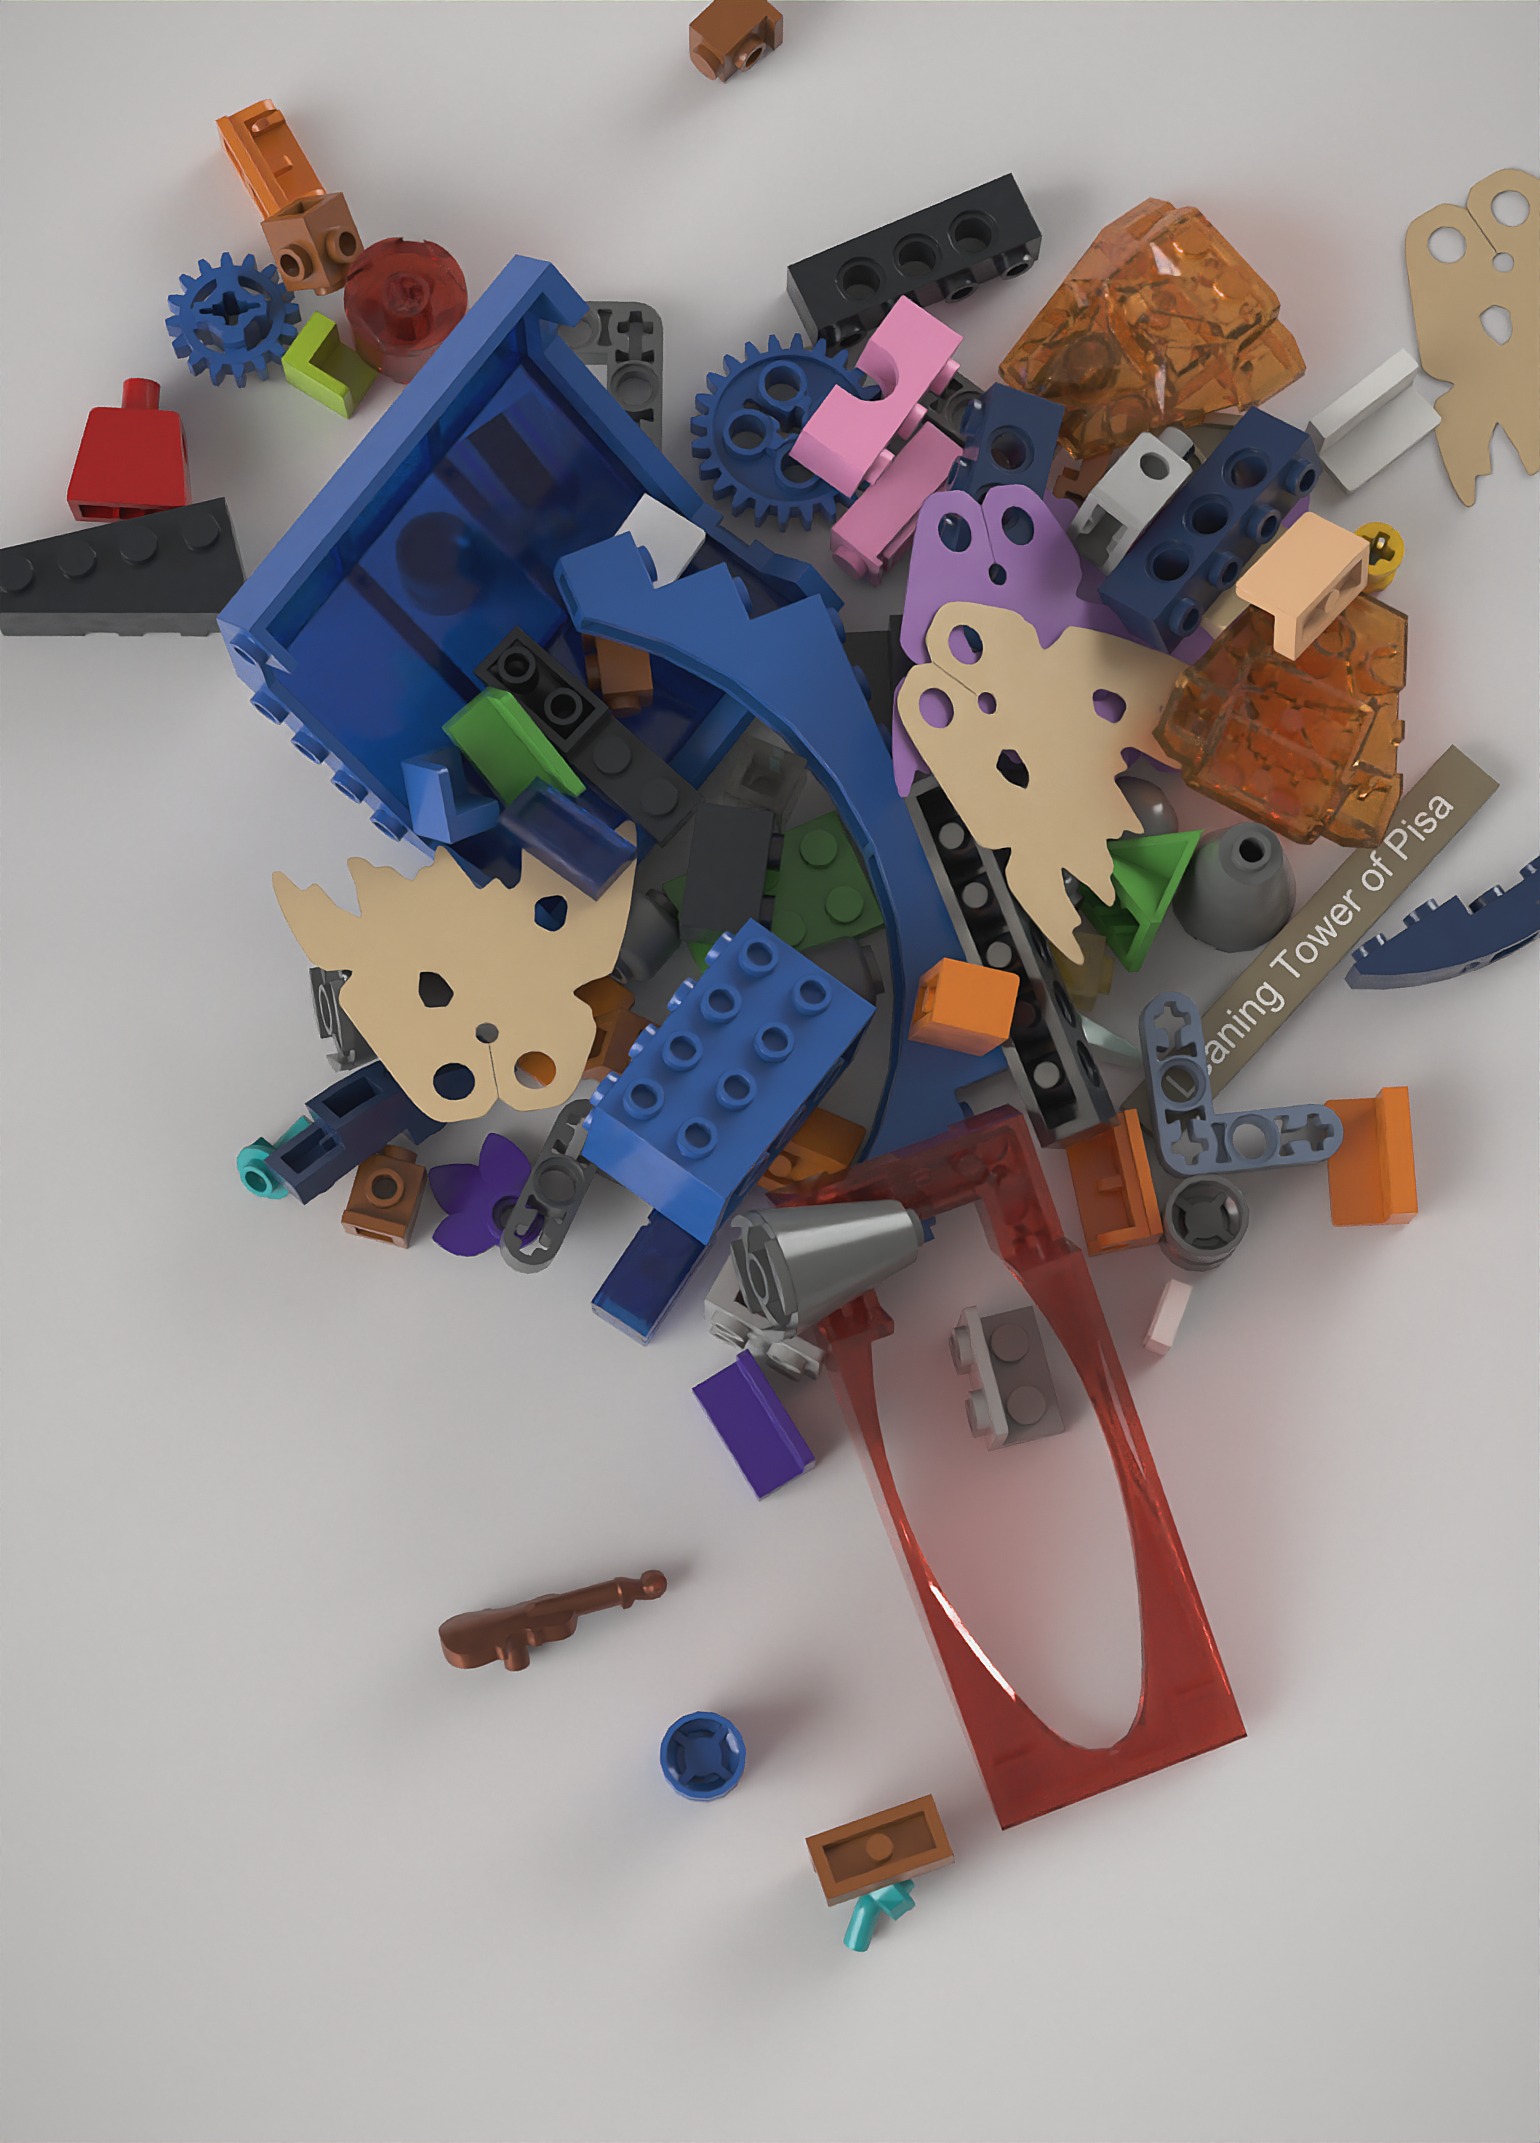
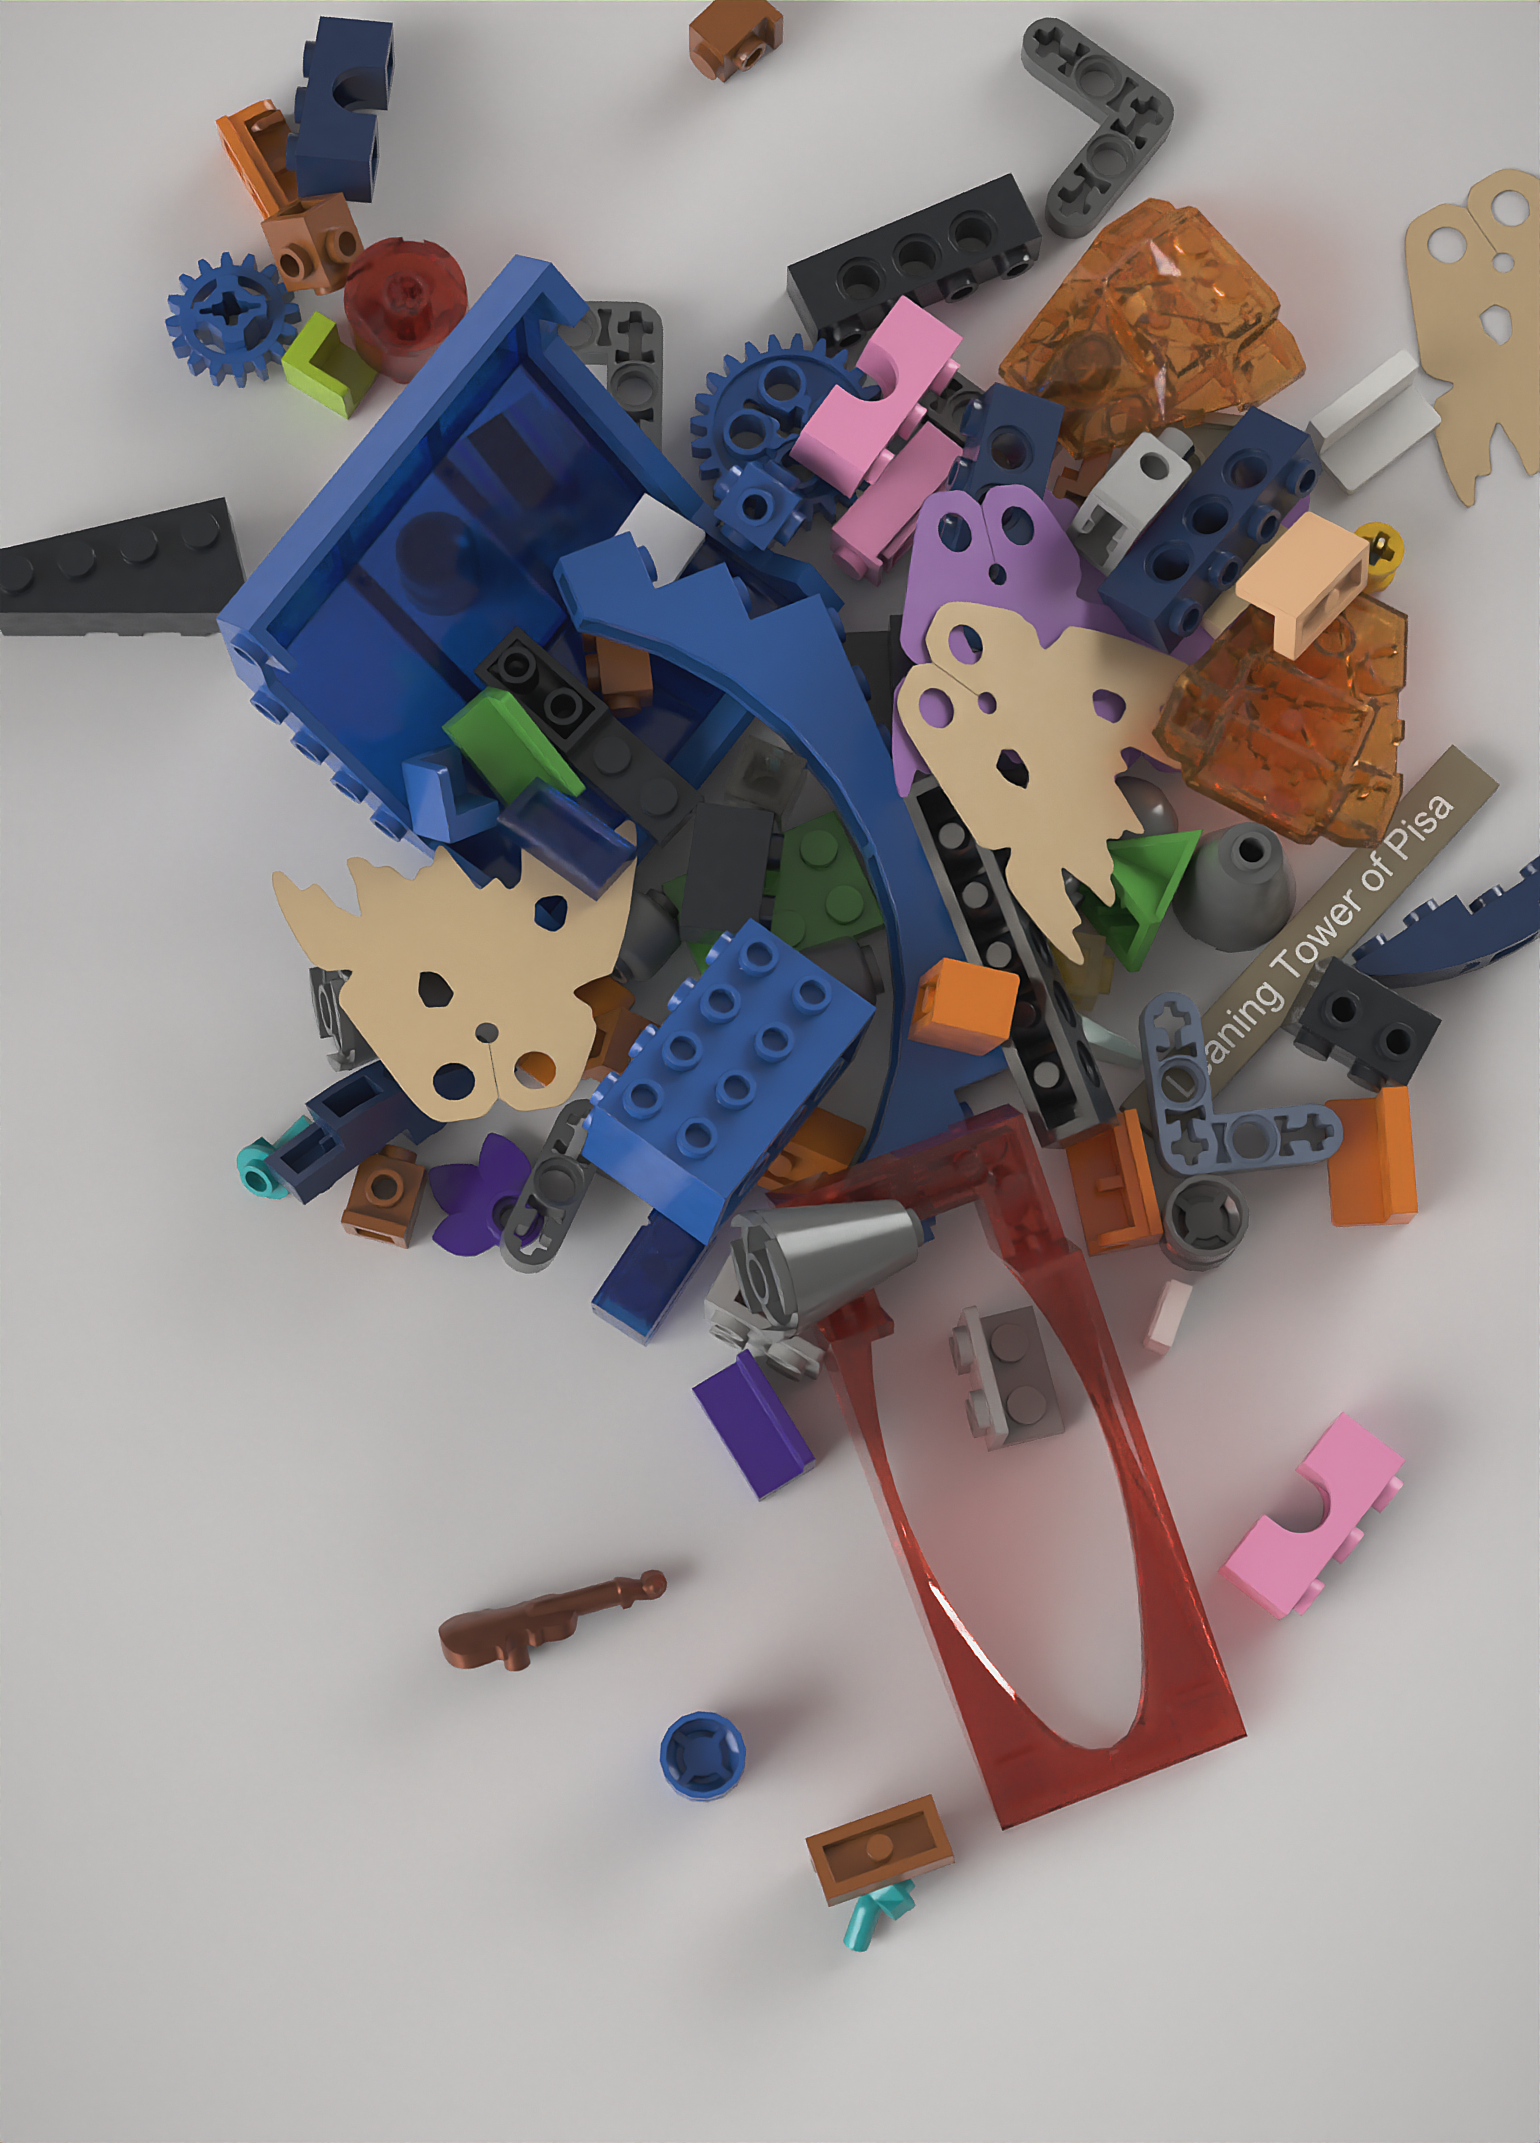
(130, 459): red torso -> none
(347, 71): none -> dark blue arch
(783, 500): none -> blue brick
(1112, 111): none -> dark grey beam
(1351, 1475): none -> bright pink arch
(1359, 1025): none -> black brick

